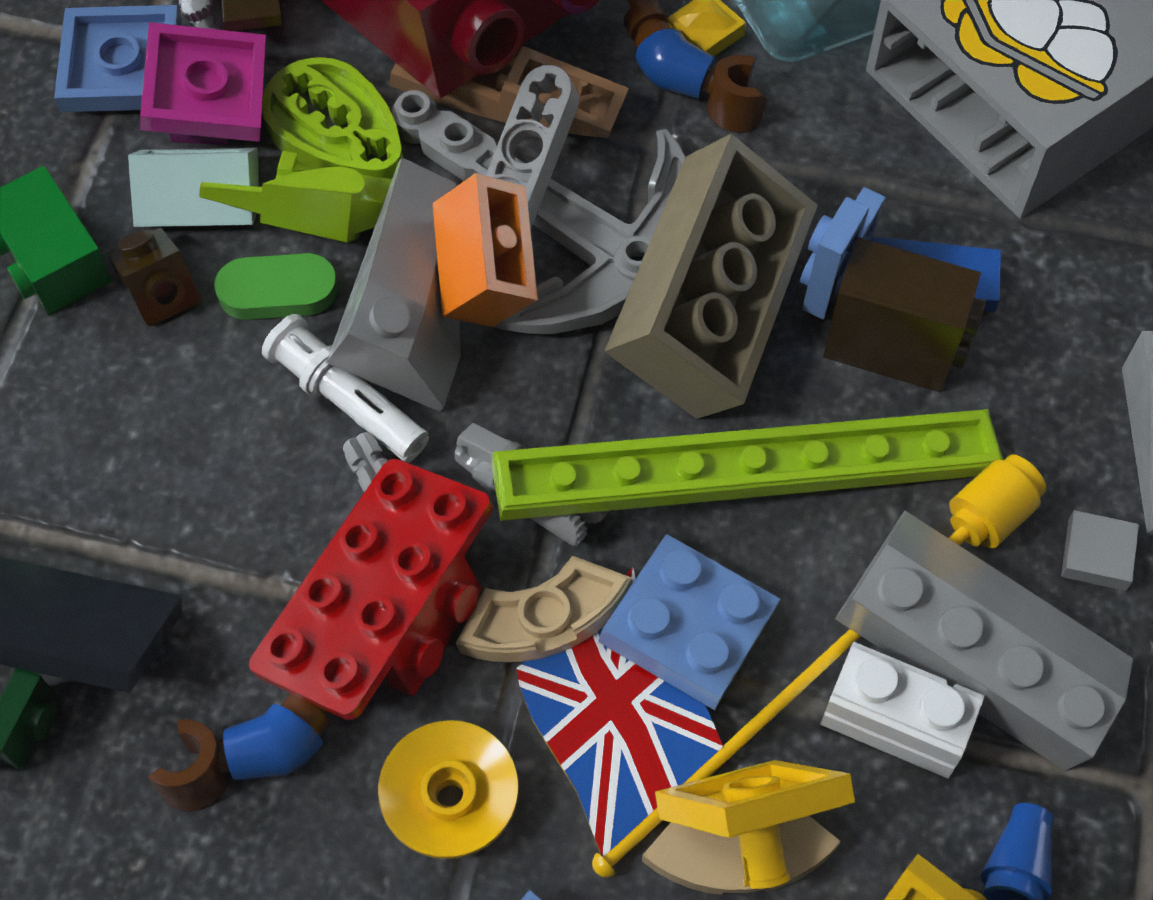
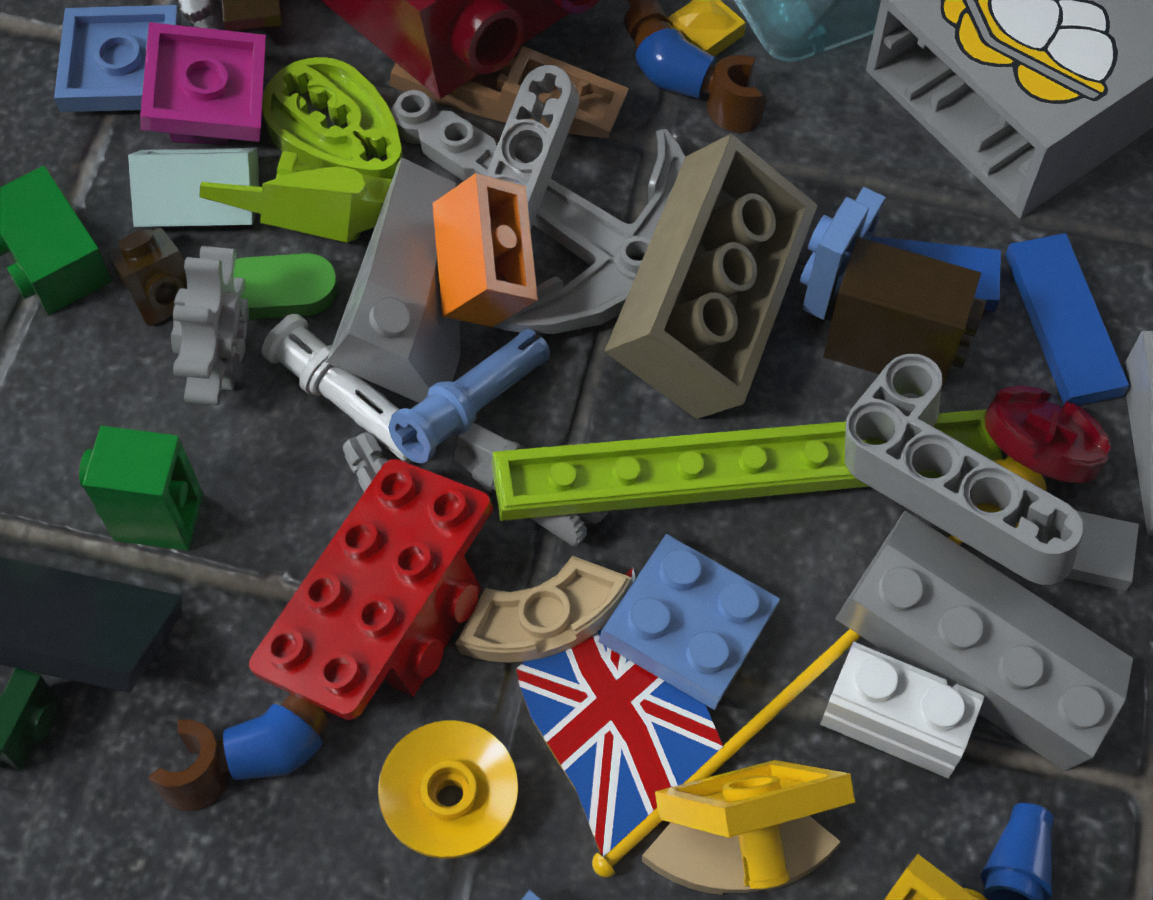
(142, 487): none -> green brick
(209, 325): none -> light grey gear
(453, 405): none -> medium blue pin
(966, 479): none -> light grey beam
(1045, 437): none -> dark red tile
(1066, 320): none -> blue tile

